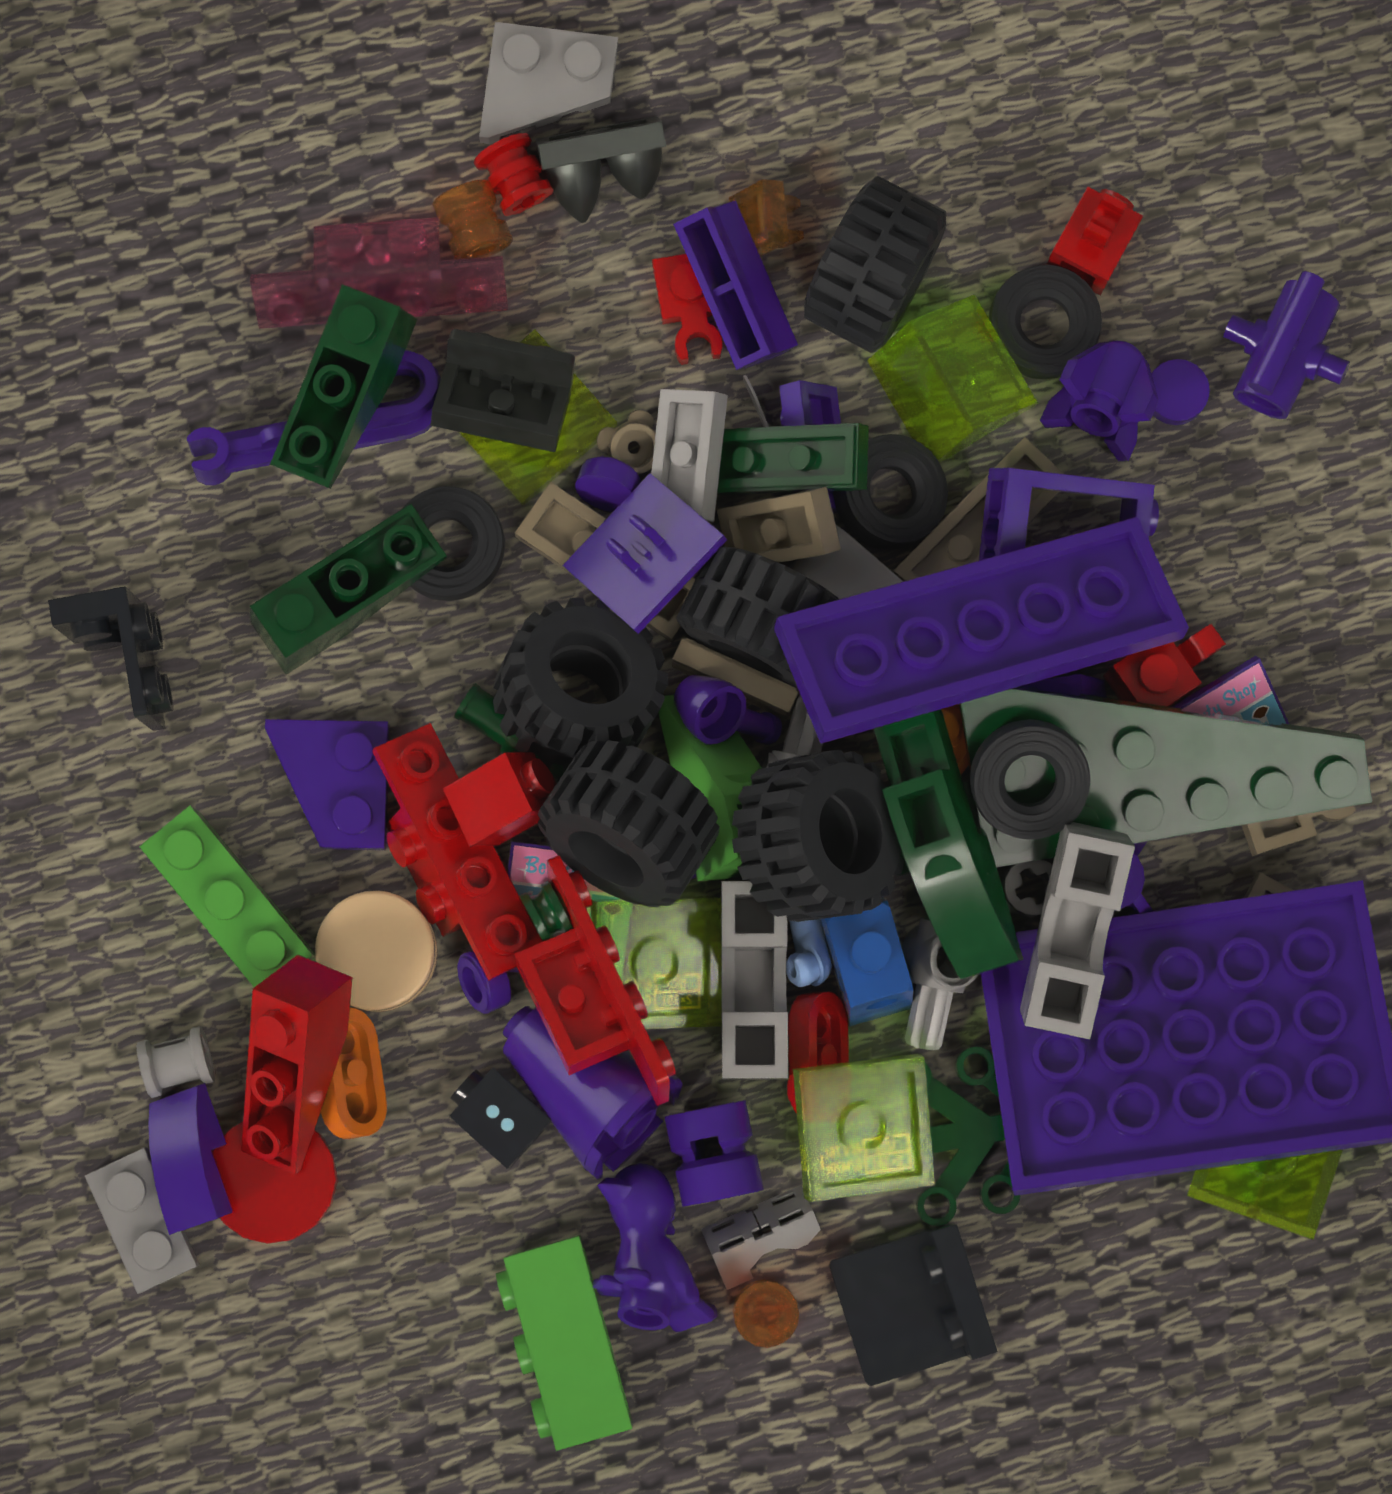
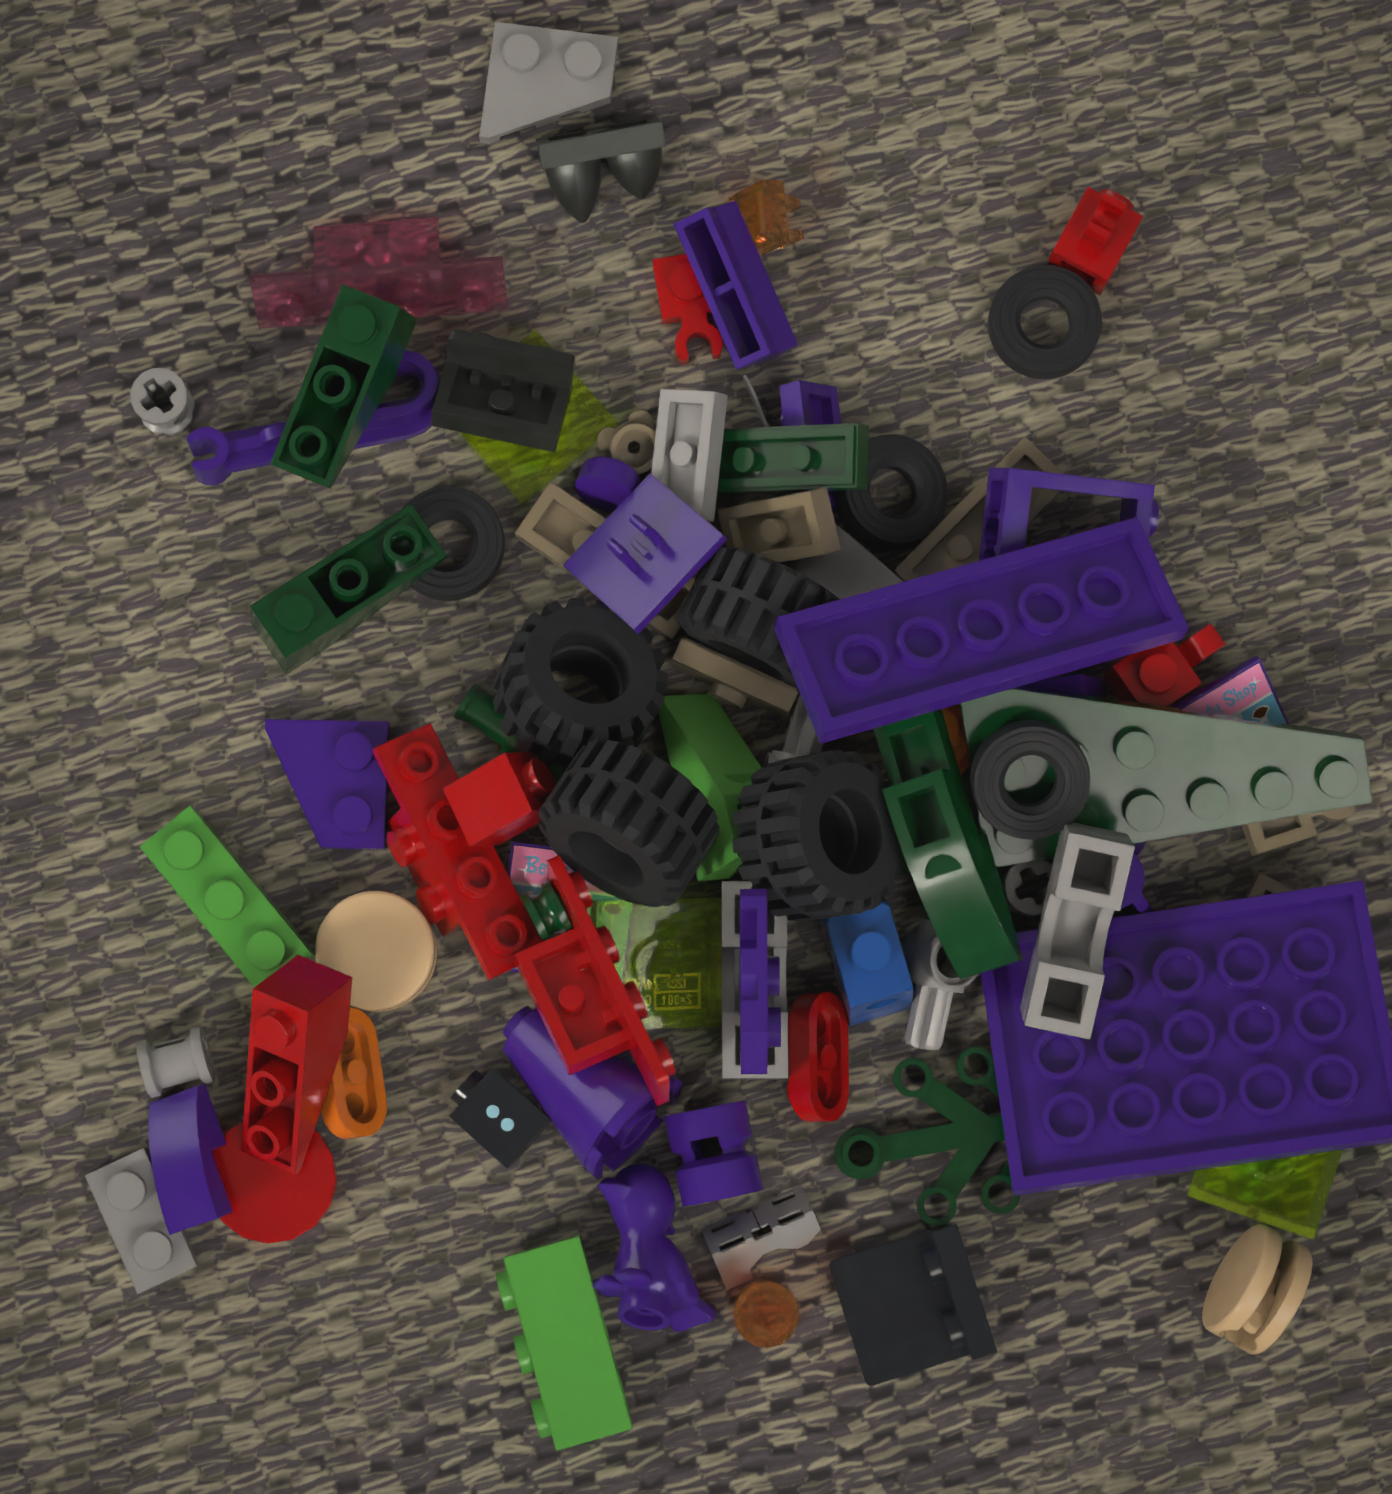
(116, 619): black bracket -> none
(172, 387): none -> light grey bush
(470, 219): clear orange wheel -> none
(482, 994): dark purple tile -> none
(514, 173): red bush -> none
(717, 708): dark purple bar -> none
(758, 979): none -> dark purple wing
(811, 958): light blue arm -> none
(863, 1127): clear neon green tile -> none
(874, 264): black tyre -> none
(951, 378): clear neon green slope -> none
(1105, 395): dark purple brick -> none
(1180, 390): dark purple tile -> none
(1257, 1289): none -> tan head
(1287, 347): dark purple pin -> none

